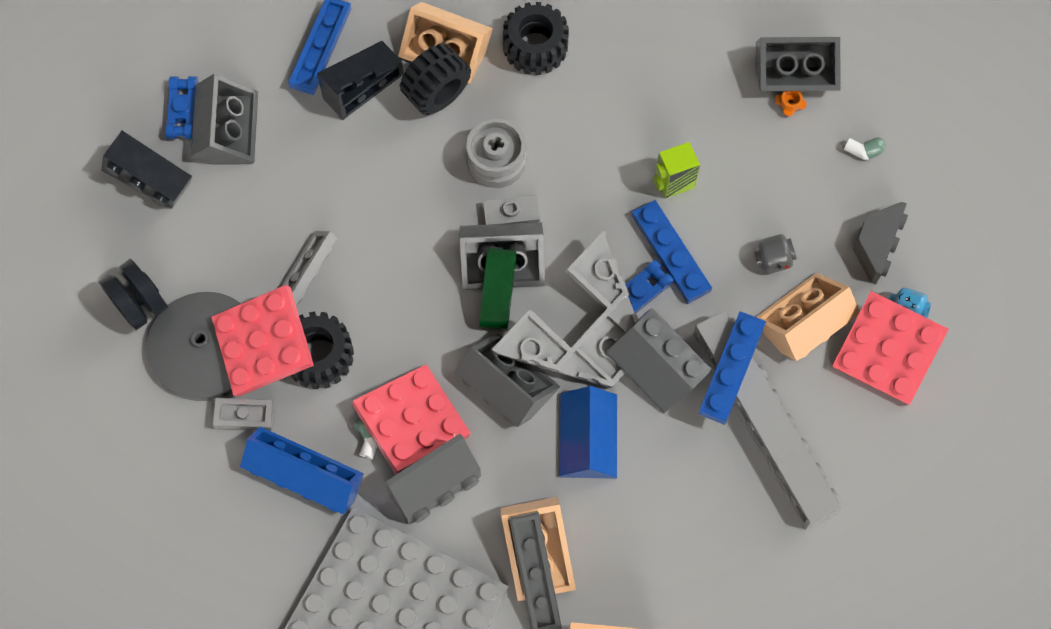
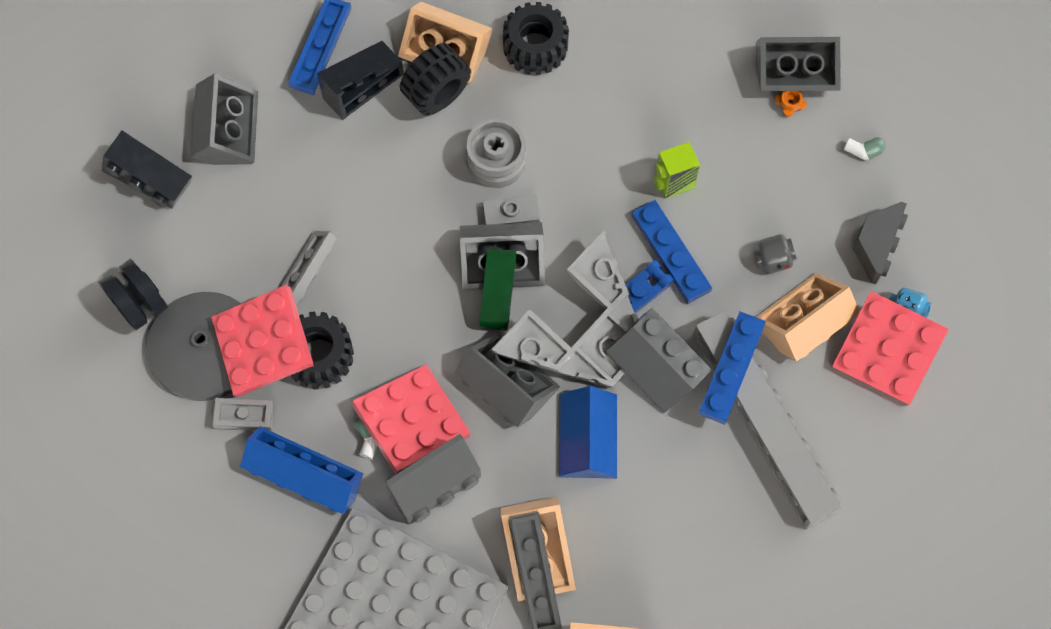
(180, 107): blue plate -> none

